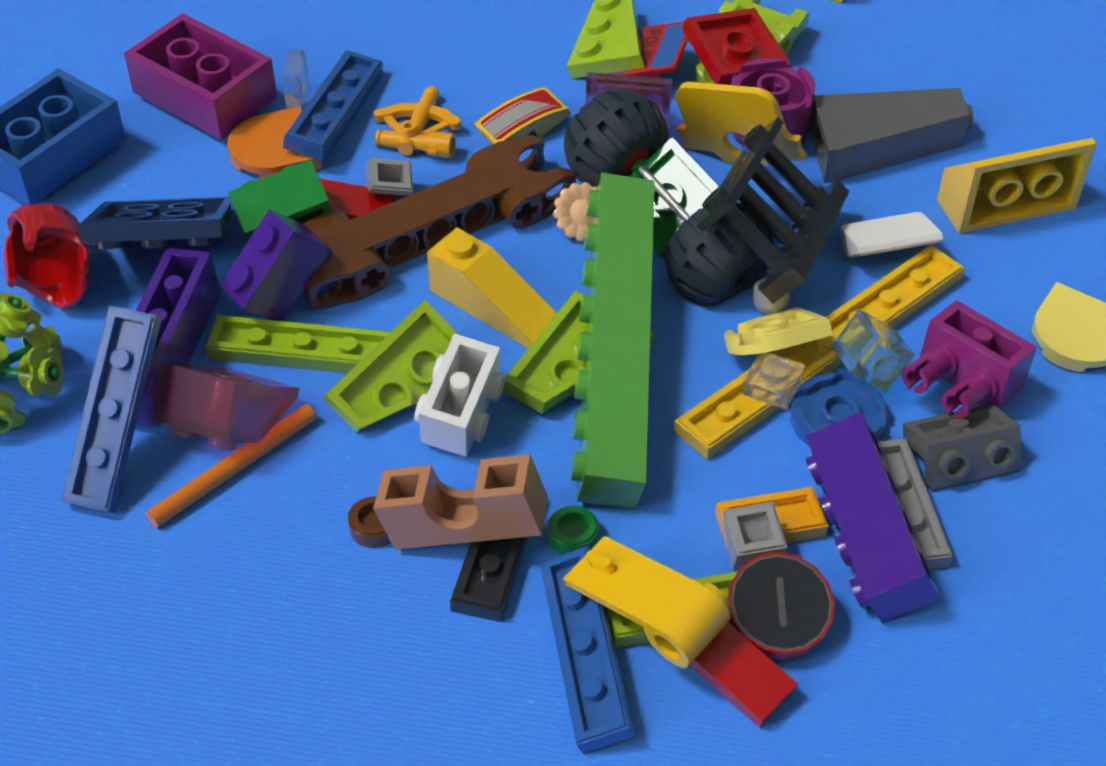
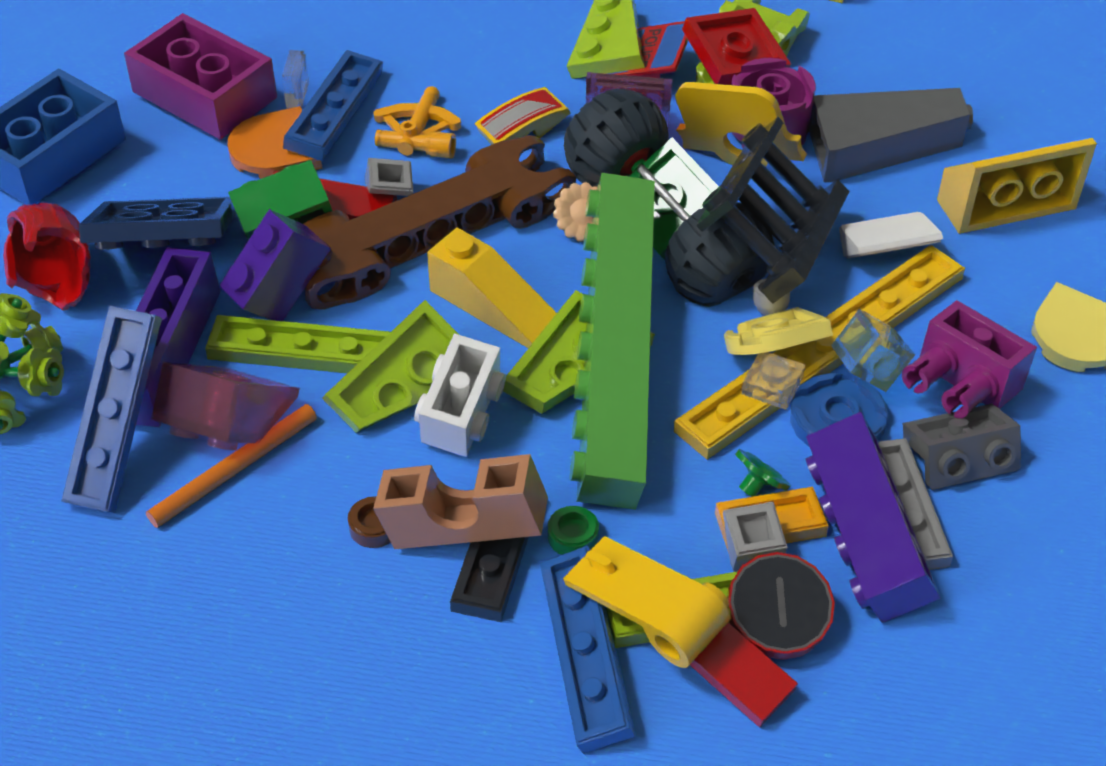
(759, 475): none -> green plant

